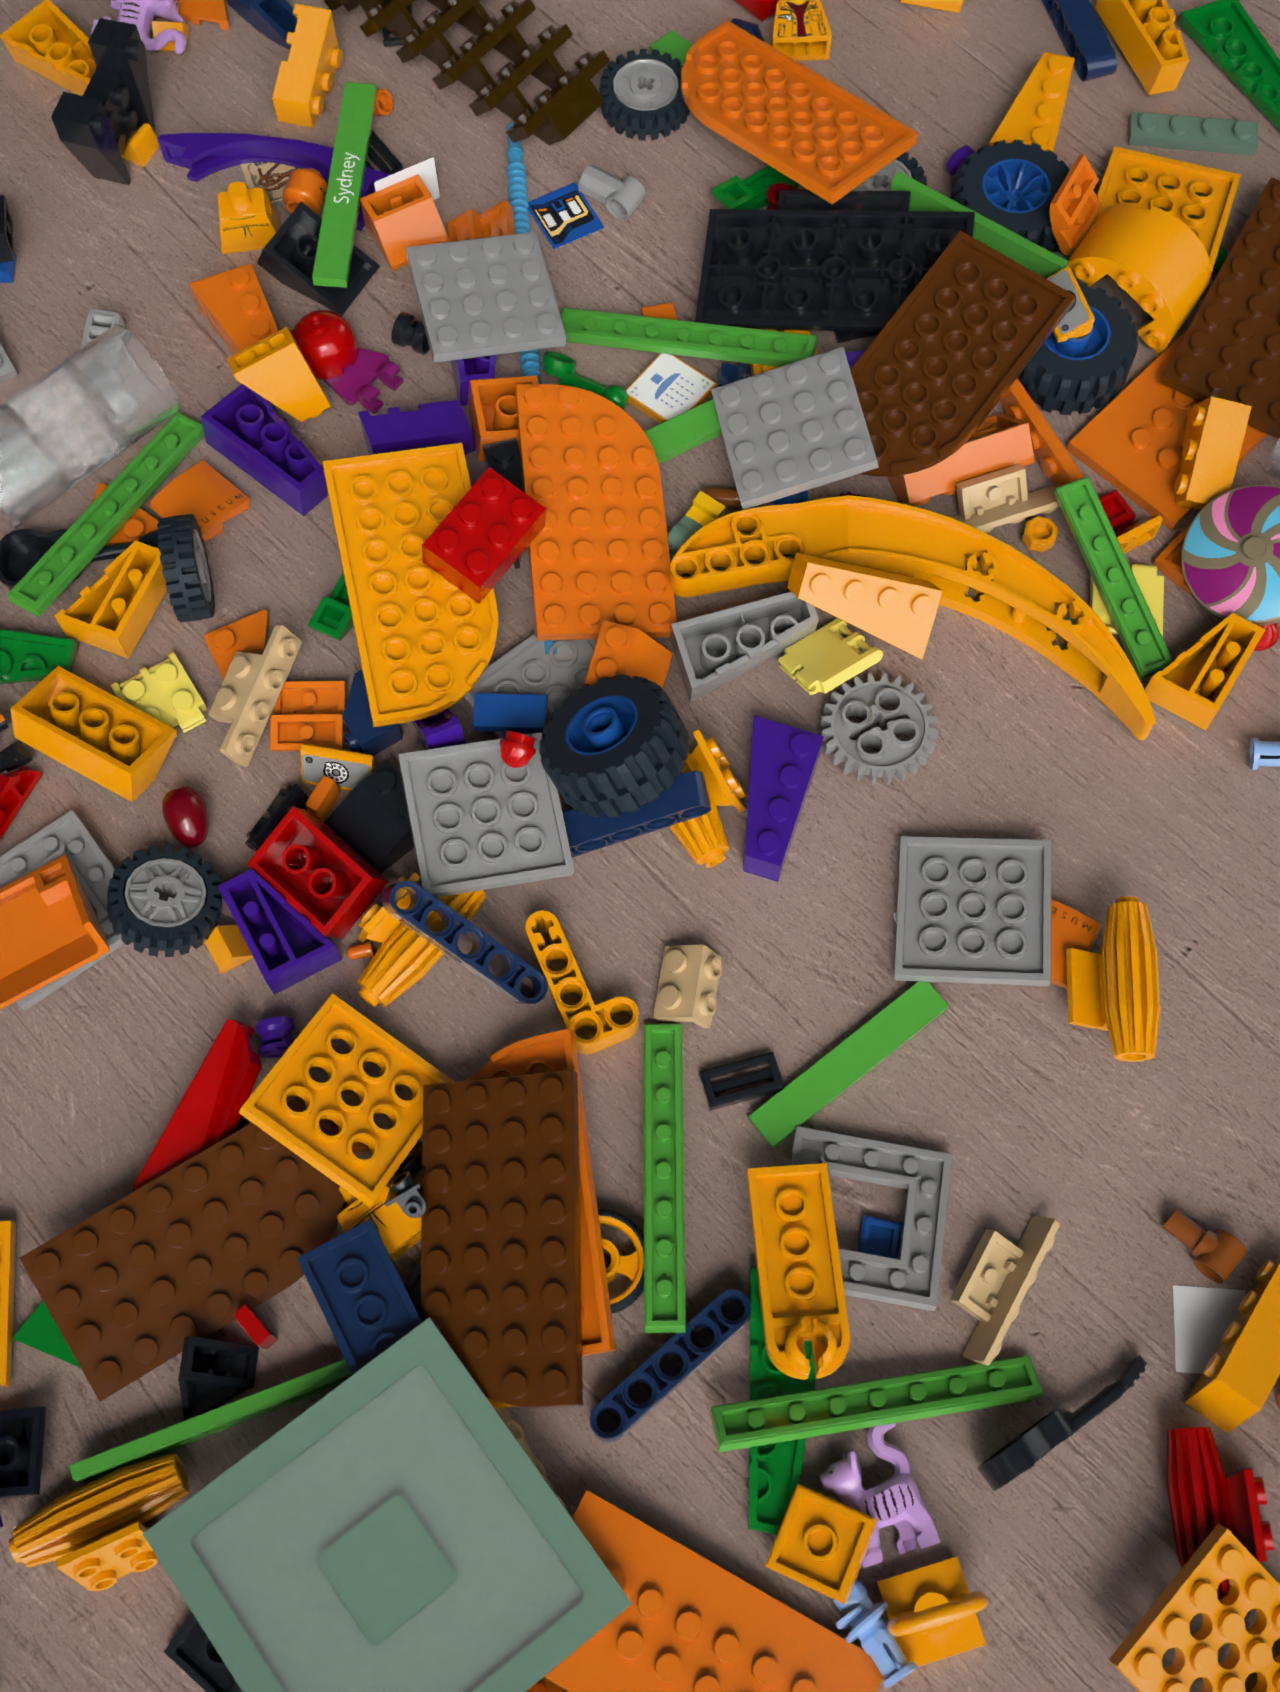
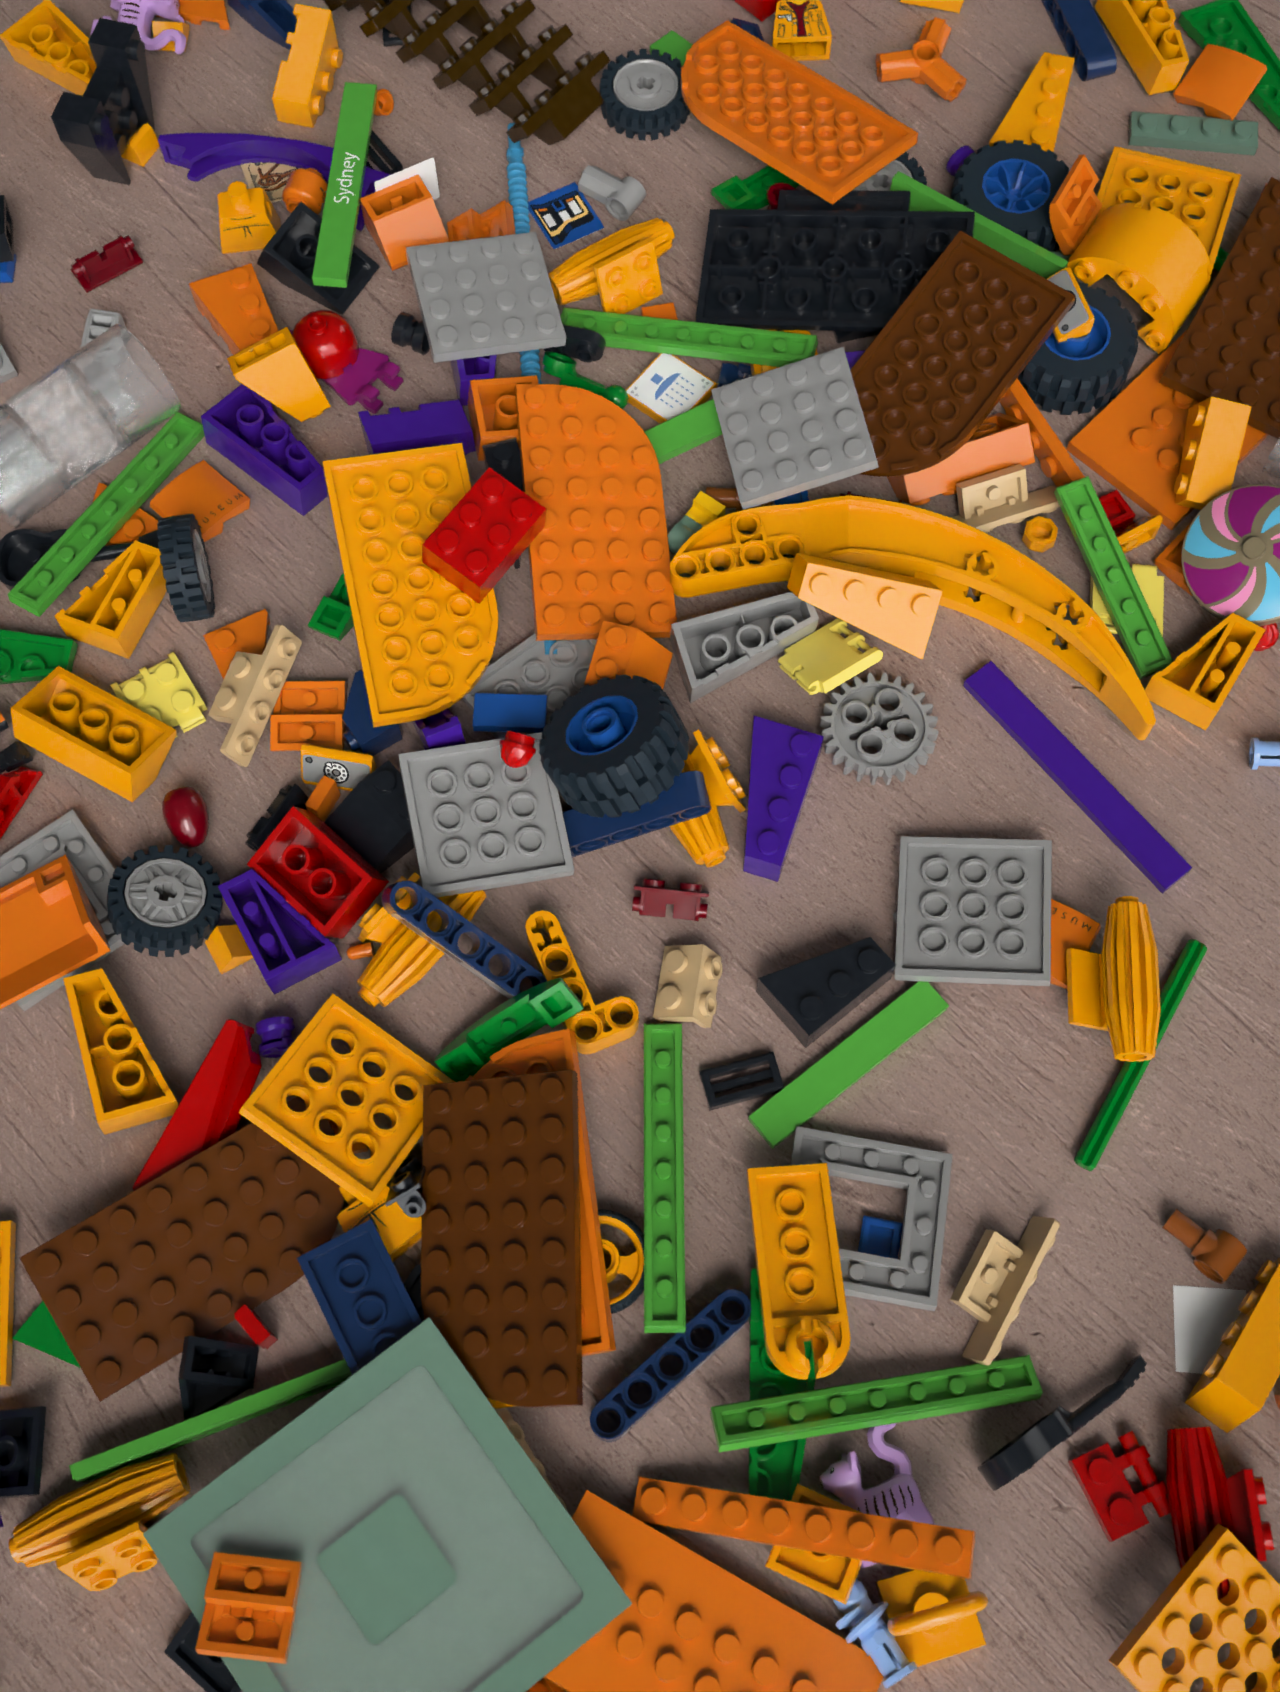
(100, 268): none -> dark red hinge
(117, 1064): none -> light orange wedge
(249, 1608): none -> orange slope
(506, 1024): none -> green slope
(581, 344): none -> black plate
(616, 267): none -> light orange plate
(657, 896): none -> dark red hinge
(806, 1527): none -> orange plate
(825, 988): none -> black wedge
(924, 62): none -> orange piece
(1077, 777): none -> dark purple tile
(1110, 1492): none -> red plate
(1132, 1072): none -> green axle
(1220, 81): none -> orange slope

